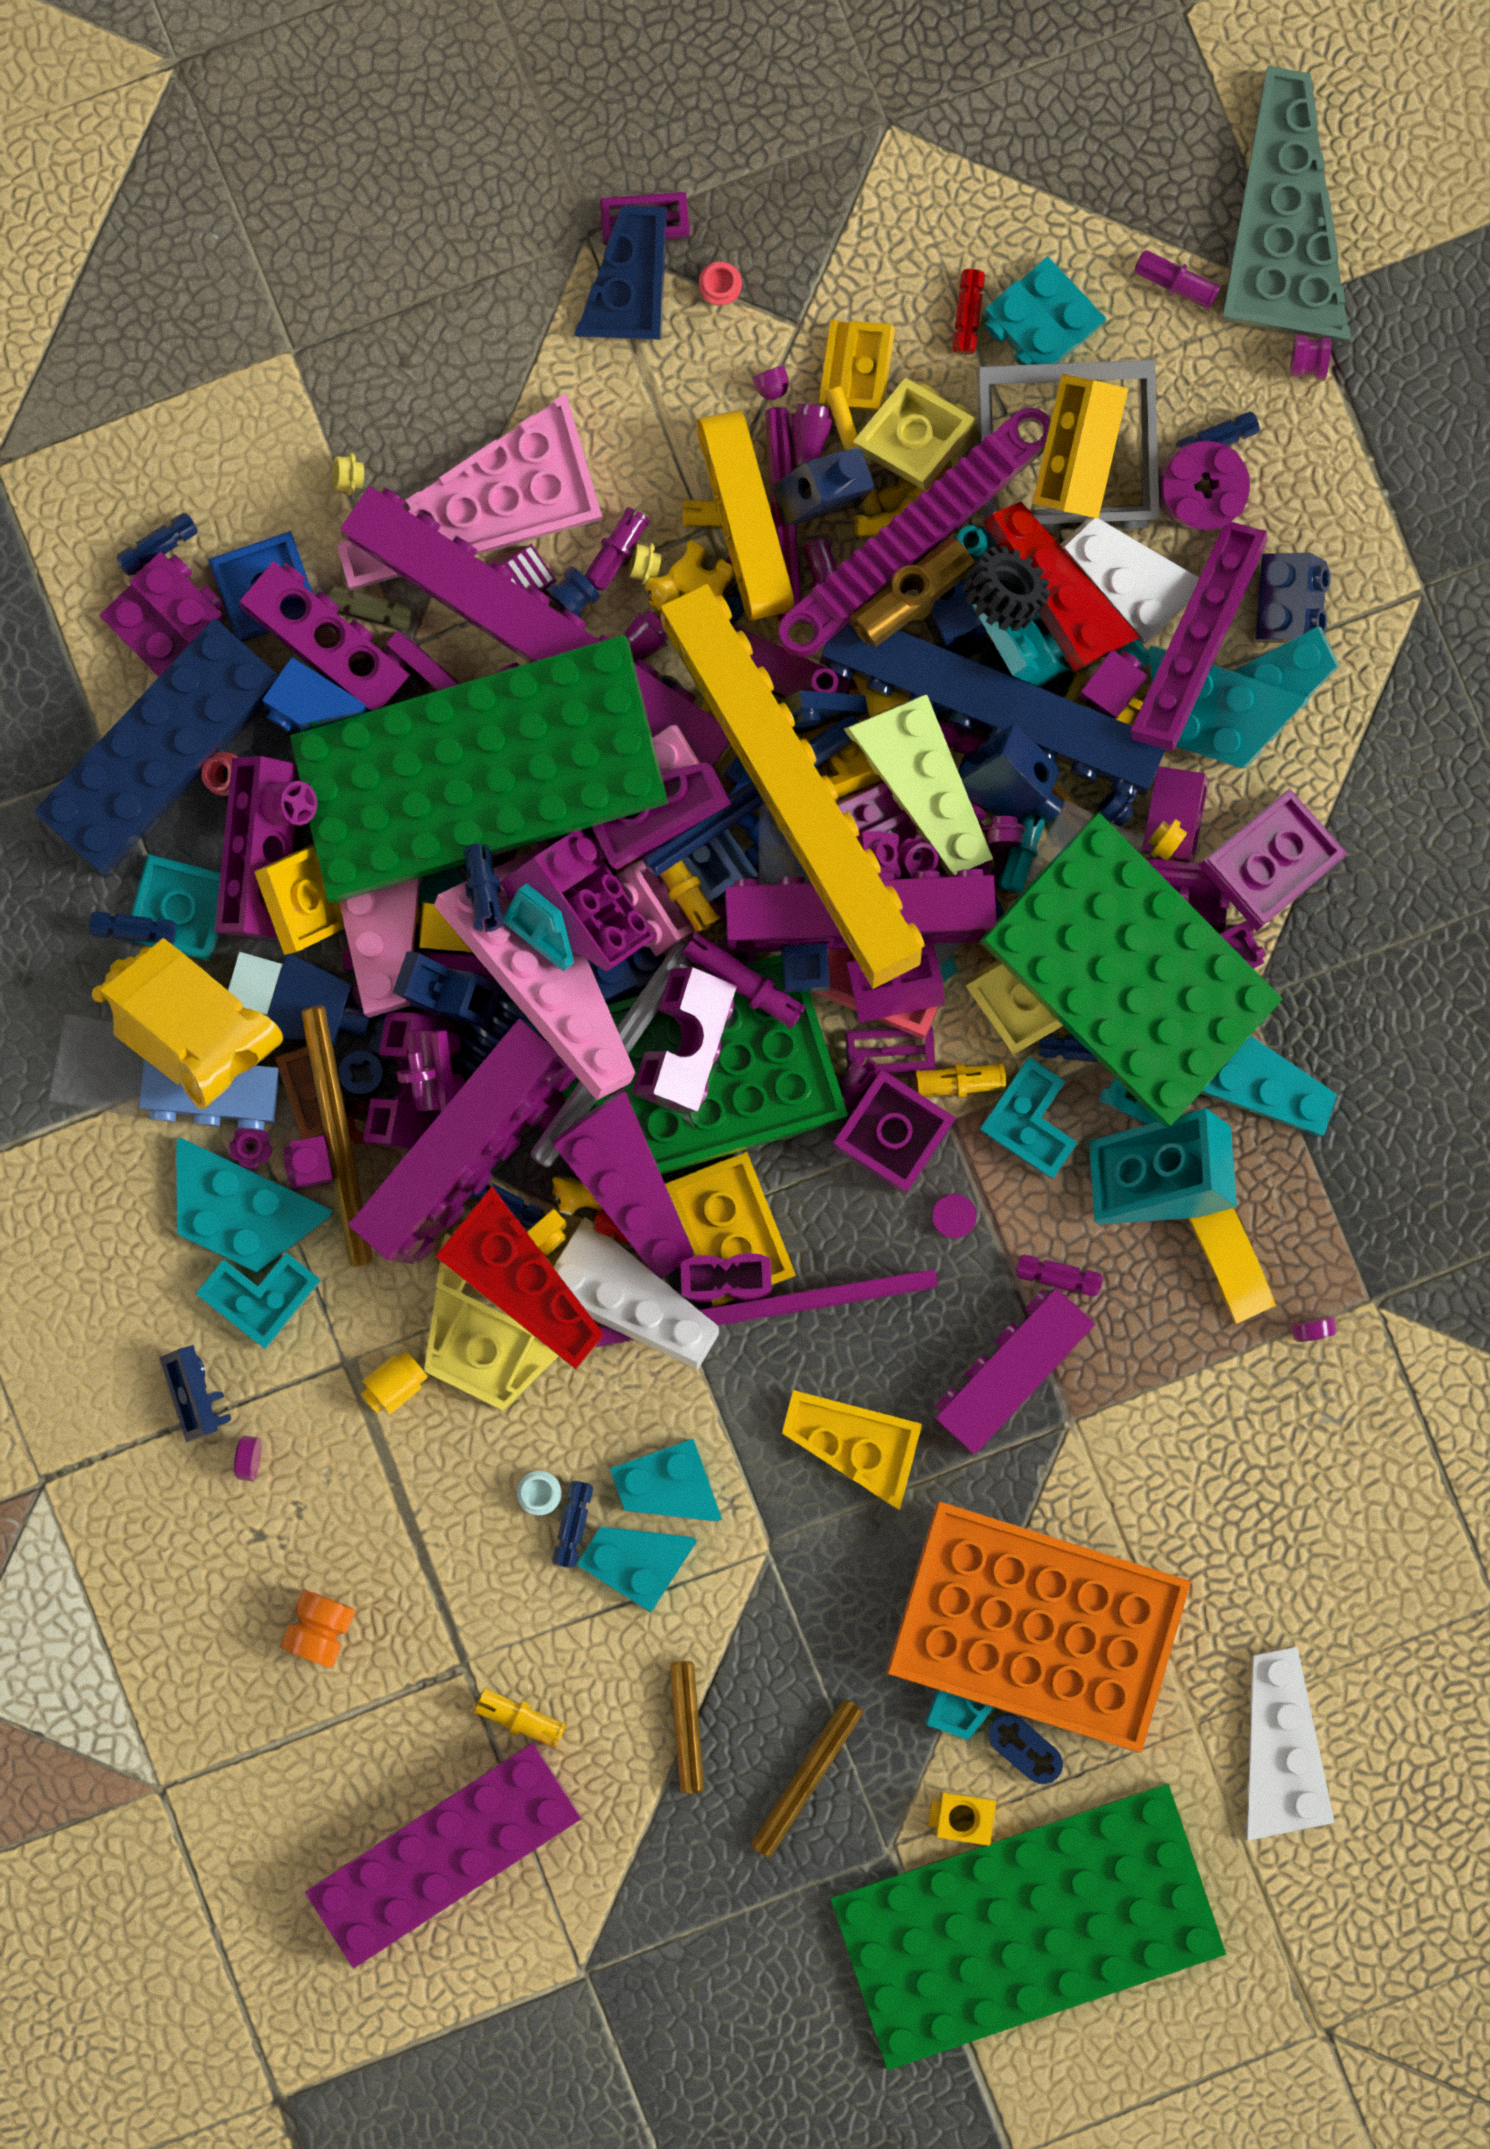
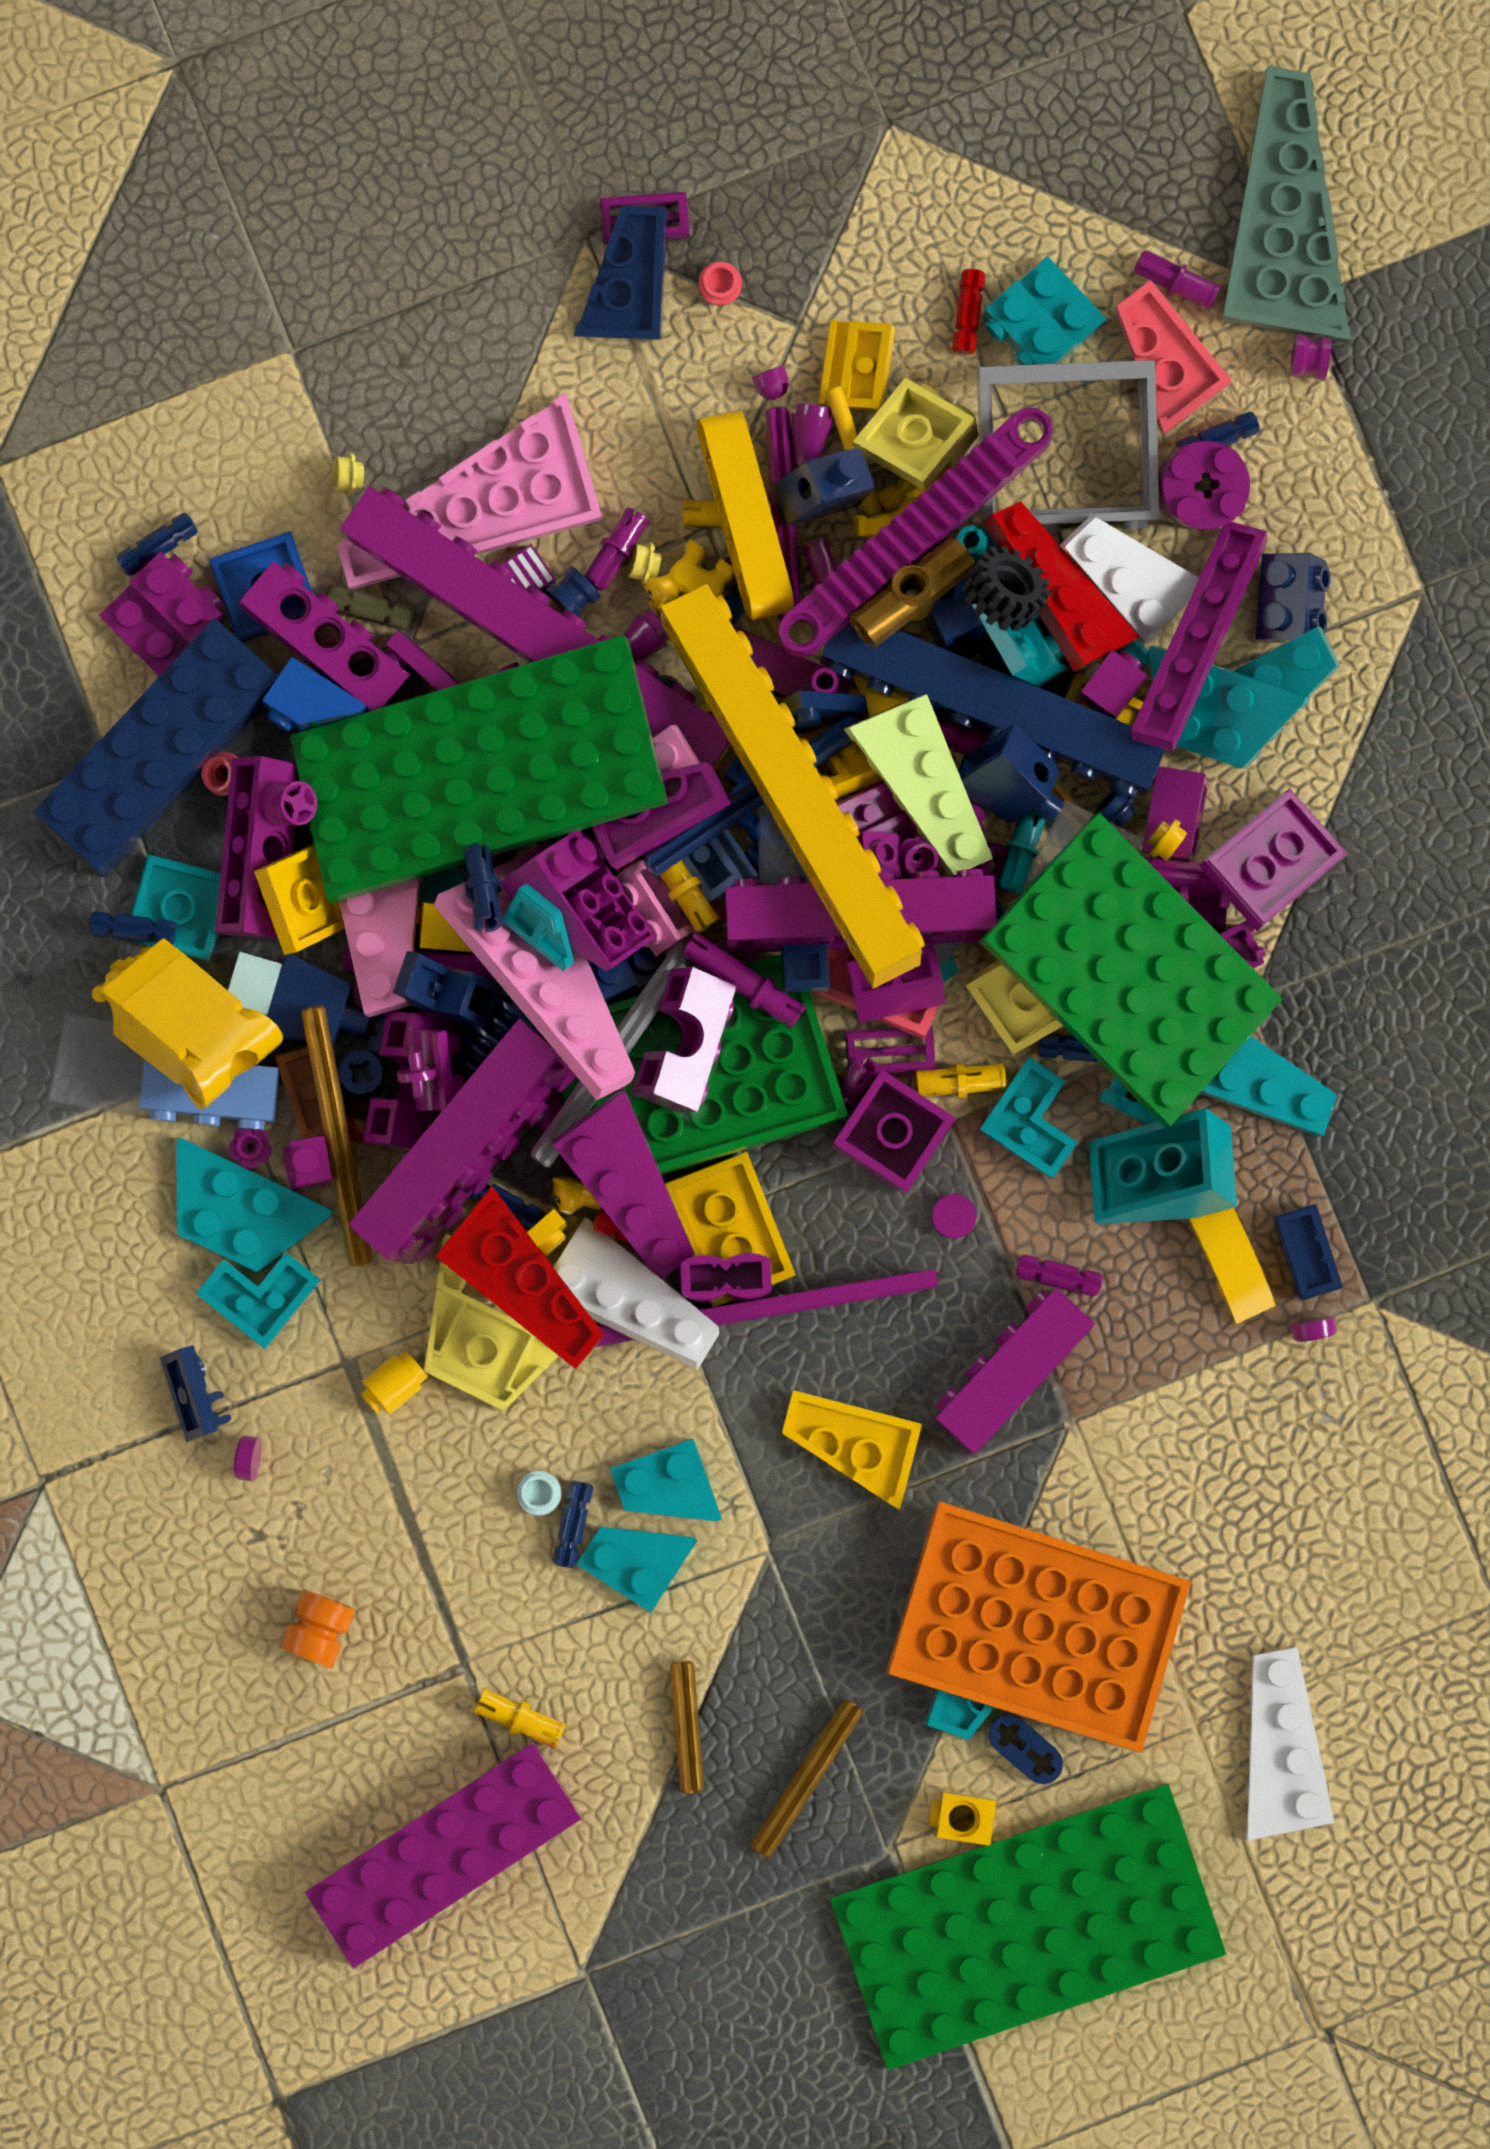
(1004, 832): magenta plate -> none
(1080, 446): yellow brick -> none
(1183, 366): none -> coral wing
(1307, 1252): none -> dark blue plate

